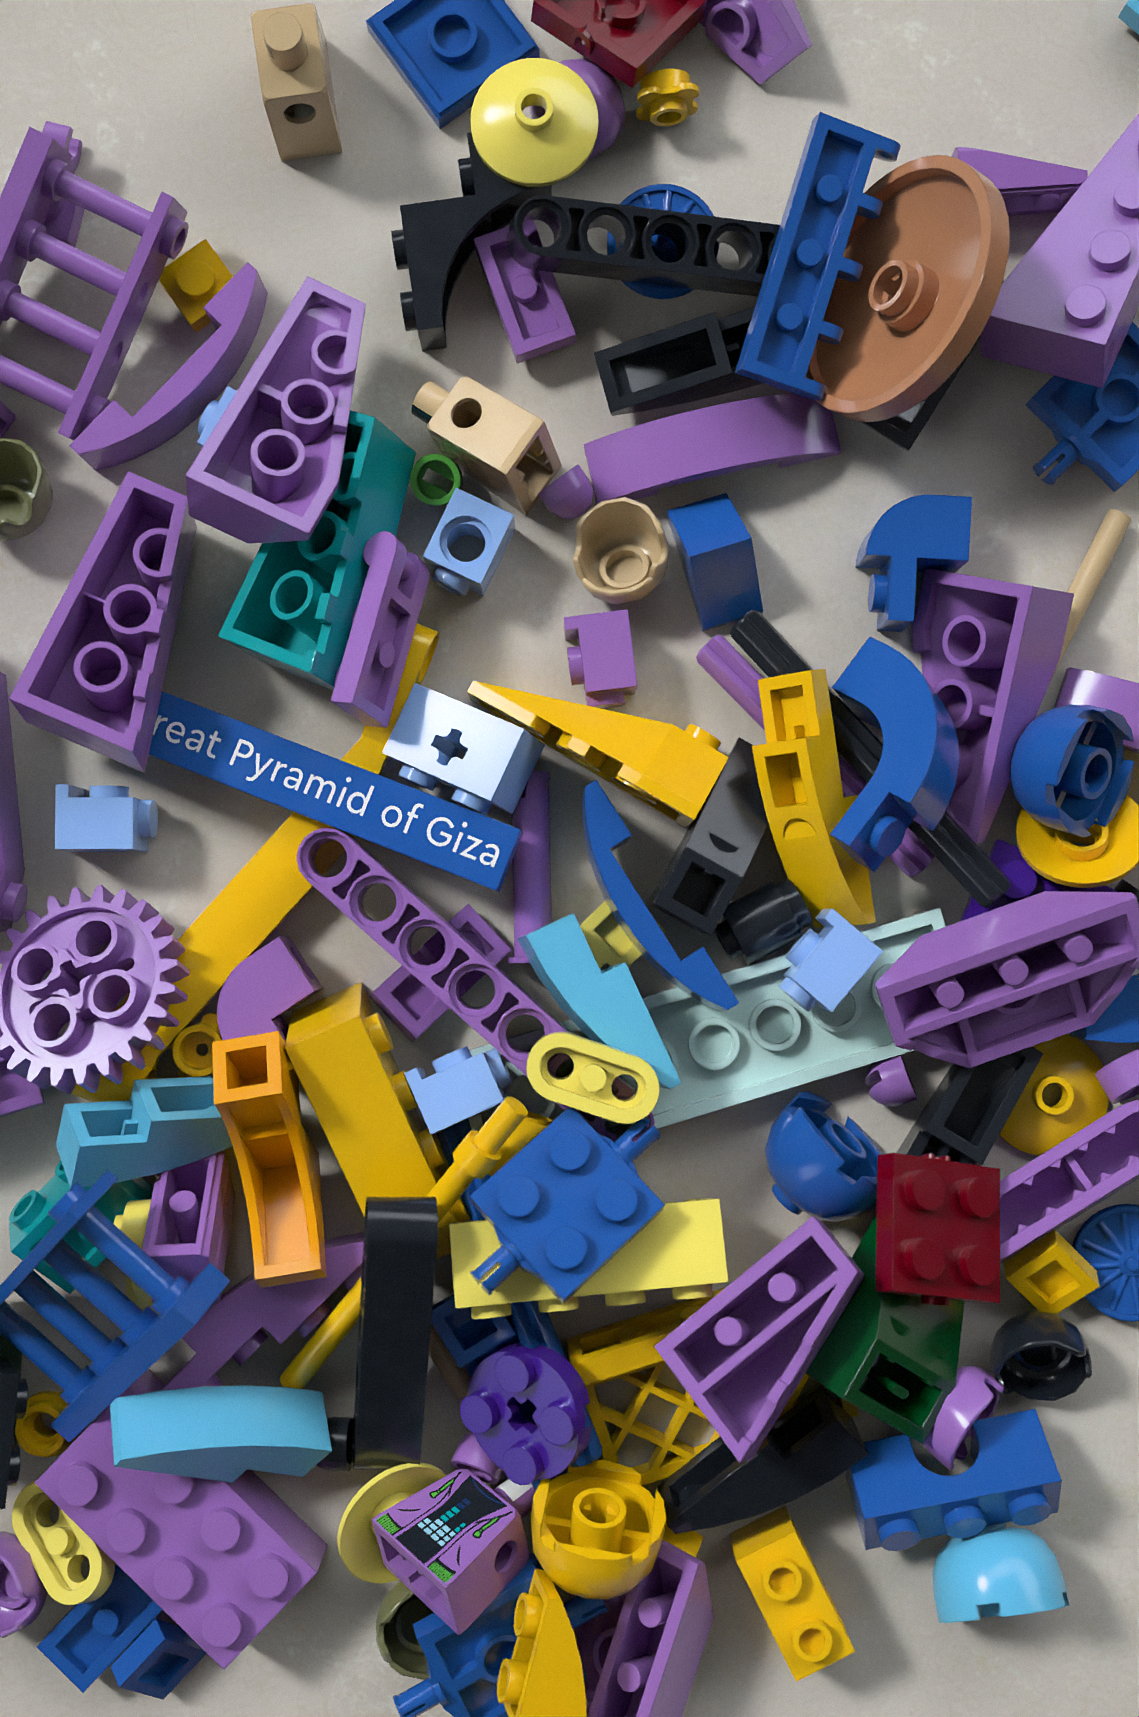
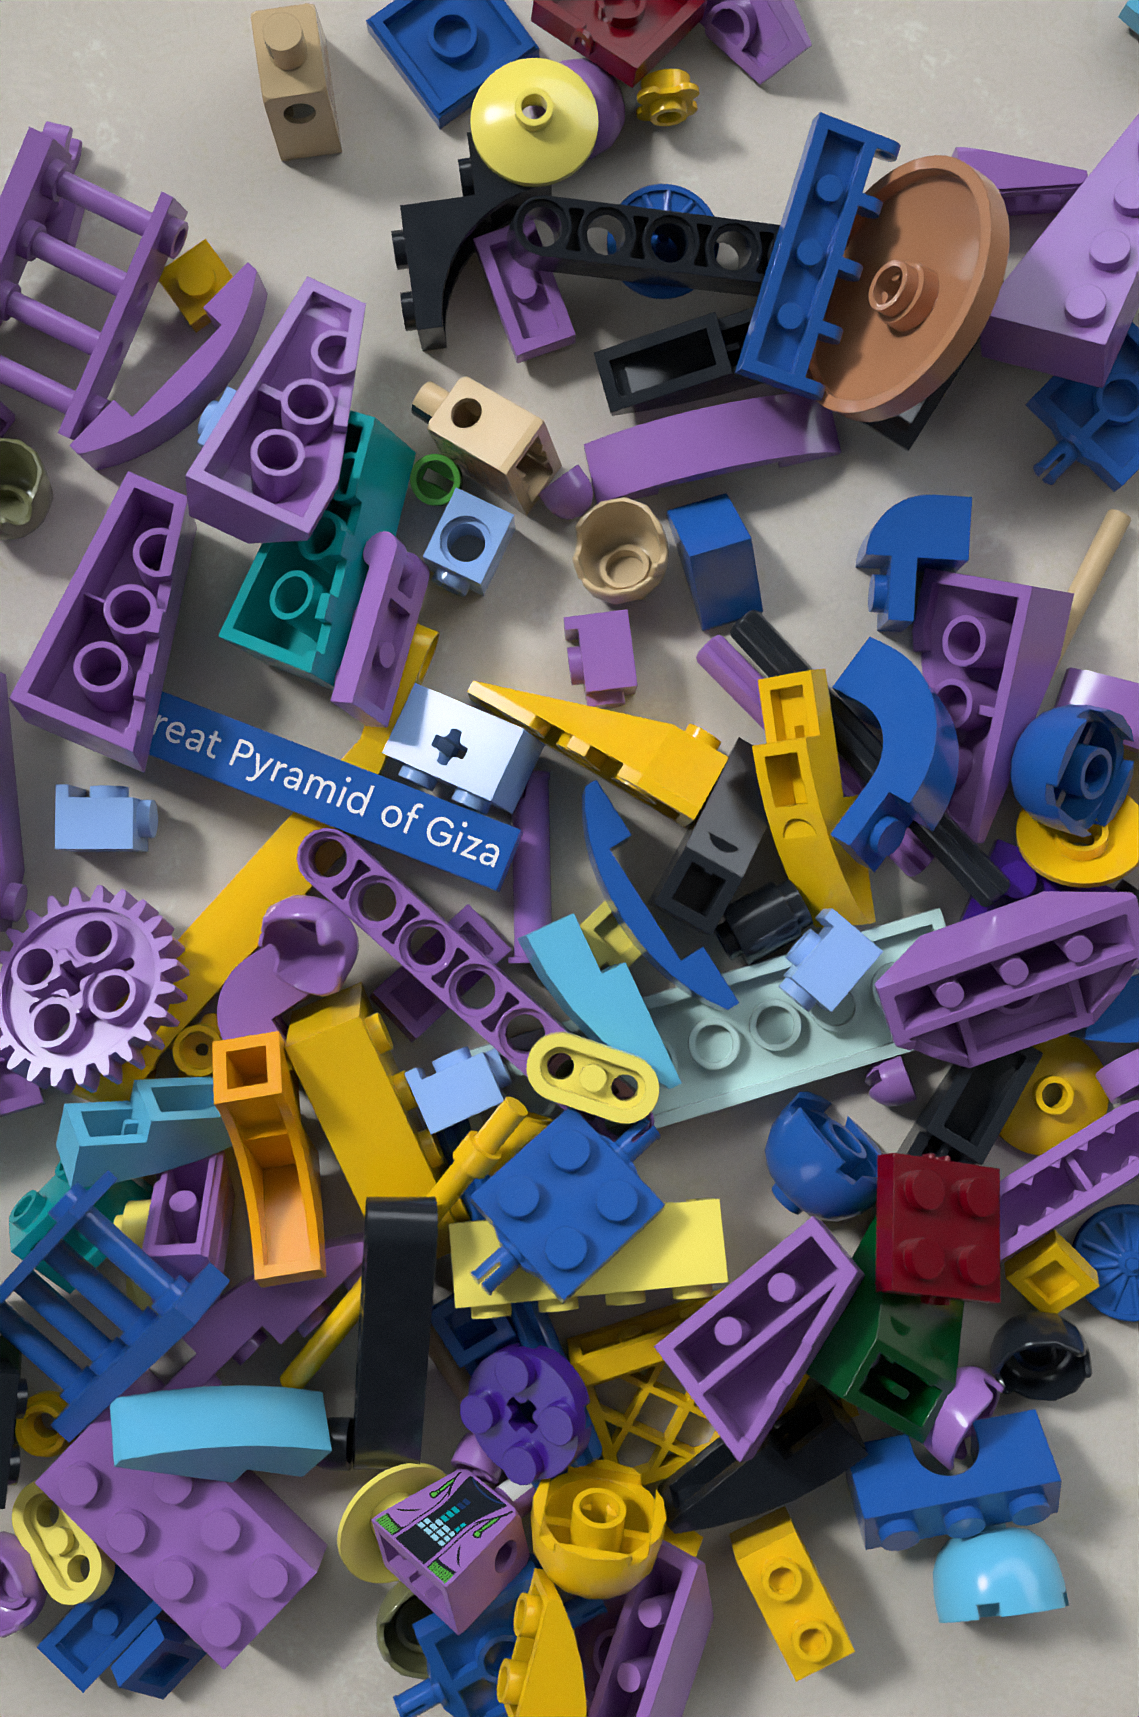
(311, 943): none -> medium lavender hair

